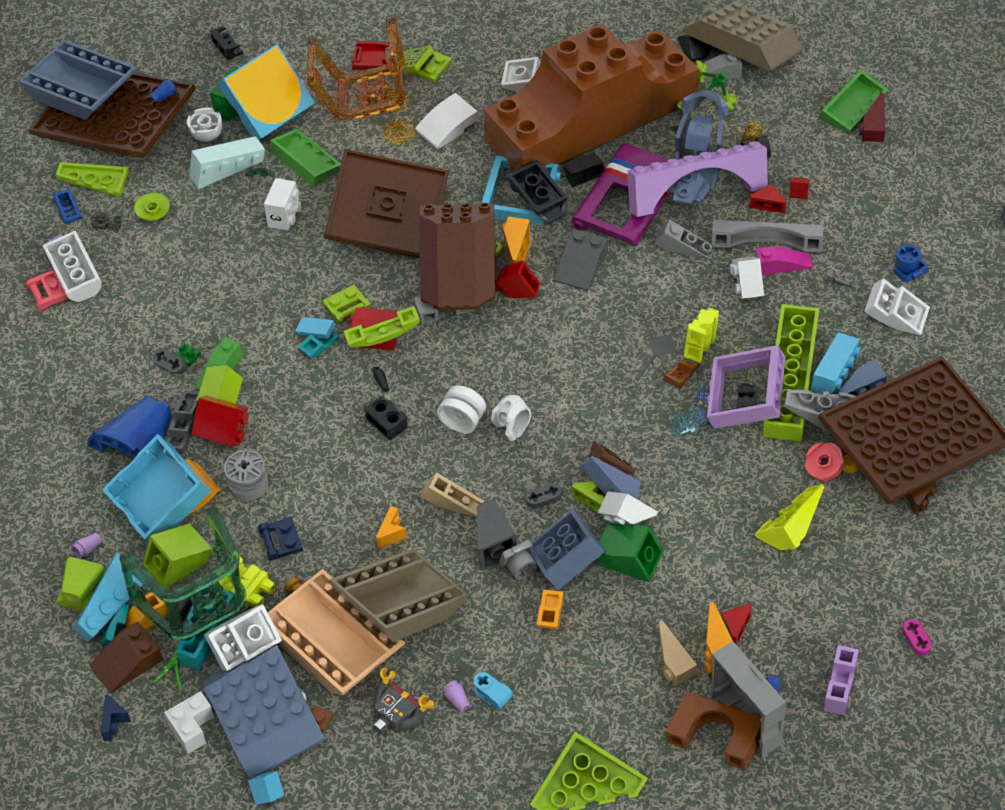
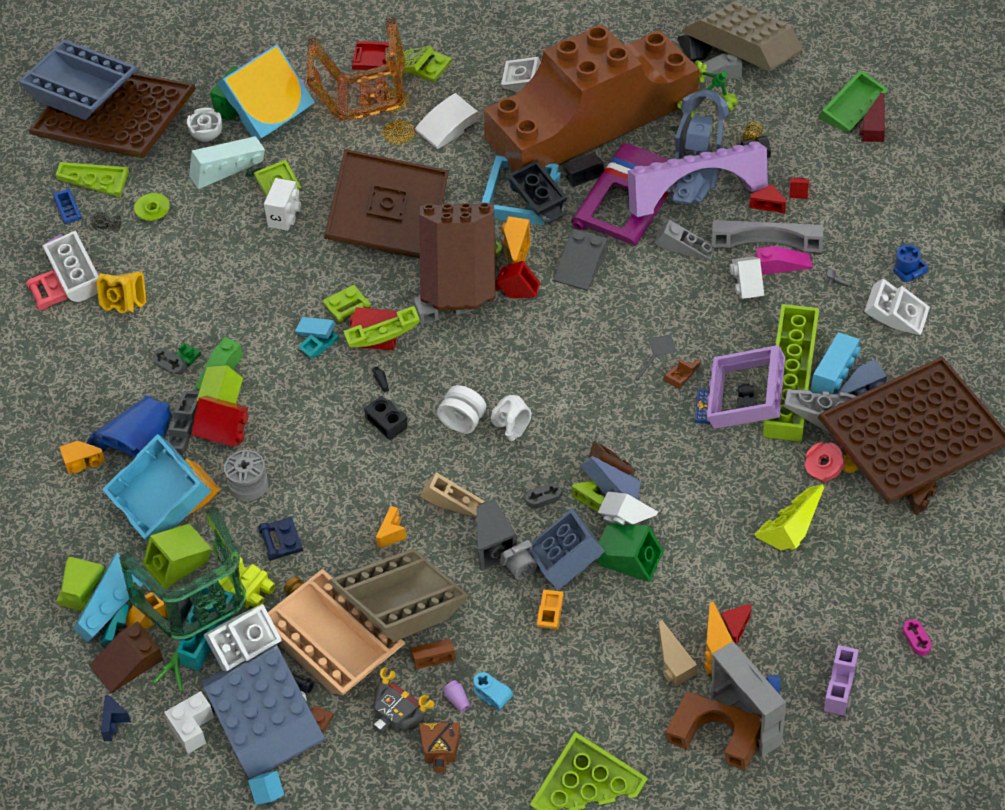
(81, 456): none -> light orange slope
(86, 545): lavender cone -> none
(121, 291): none -> yellow piece
(163, 91): blue cone -> none
(225, 43): black hinge -> none
(280, 170): none -> lime plate
(304, 157): bright green slope -> none
(305, 685): none -> black pin
(433, 653): none -> dark orange panel
(440, 743): none -> dark orange torso
(687, 423): clear light blue slope -> none
(701, 334): neon yellow hips -> none

